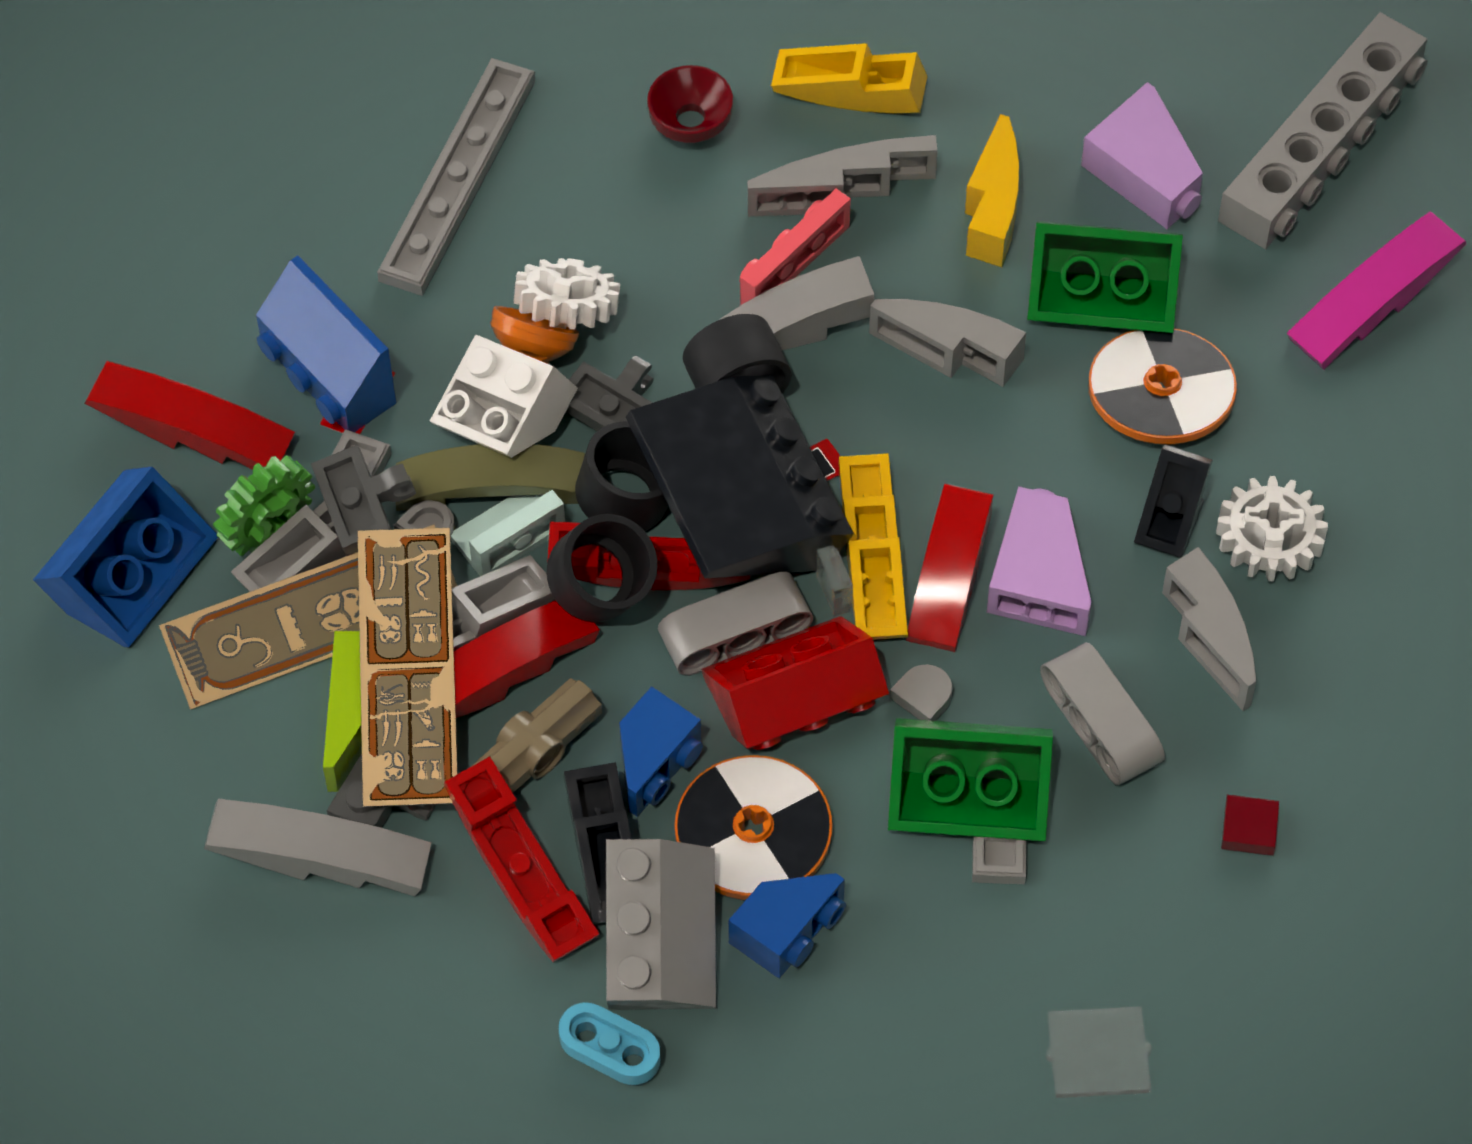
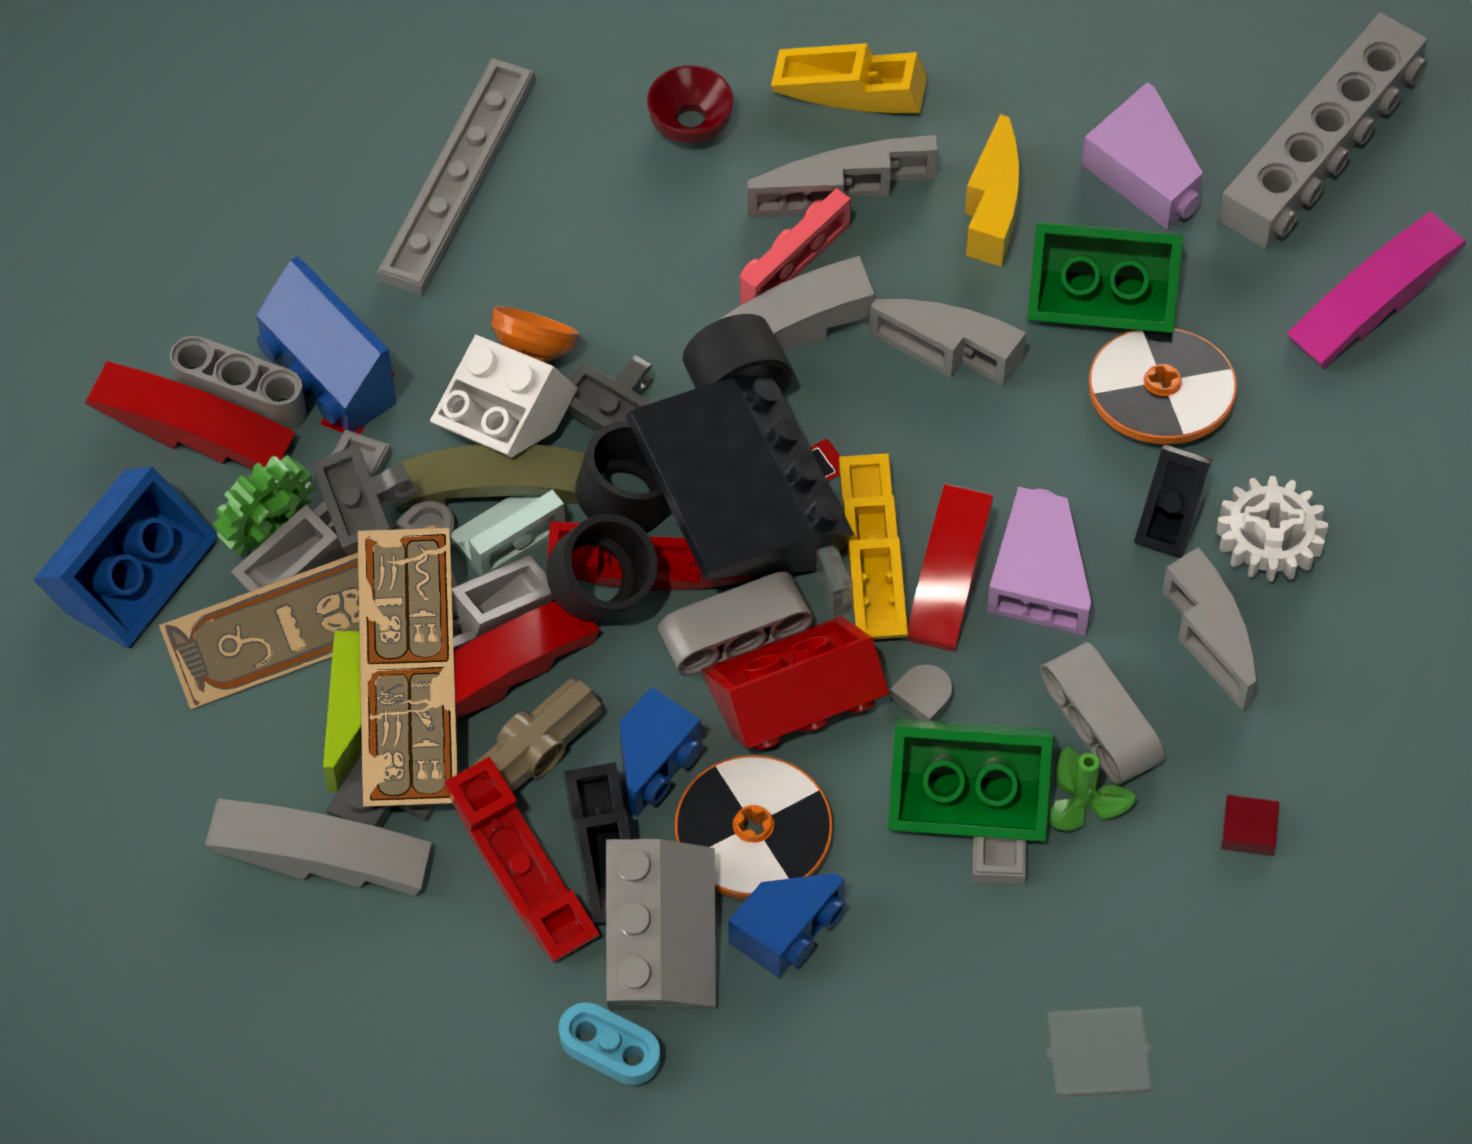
(224, 366): none -> light grey beam
(566, 293): white gear -> none
(1078, 777): none -> bright green plant

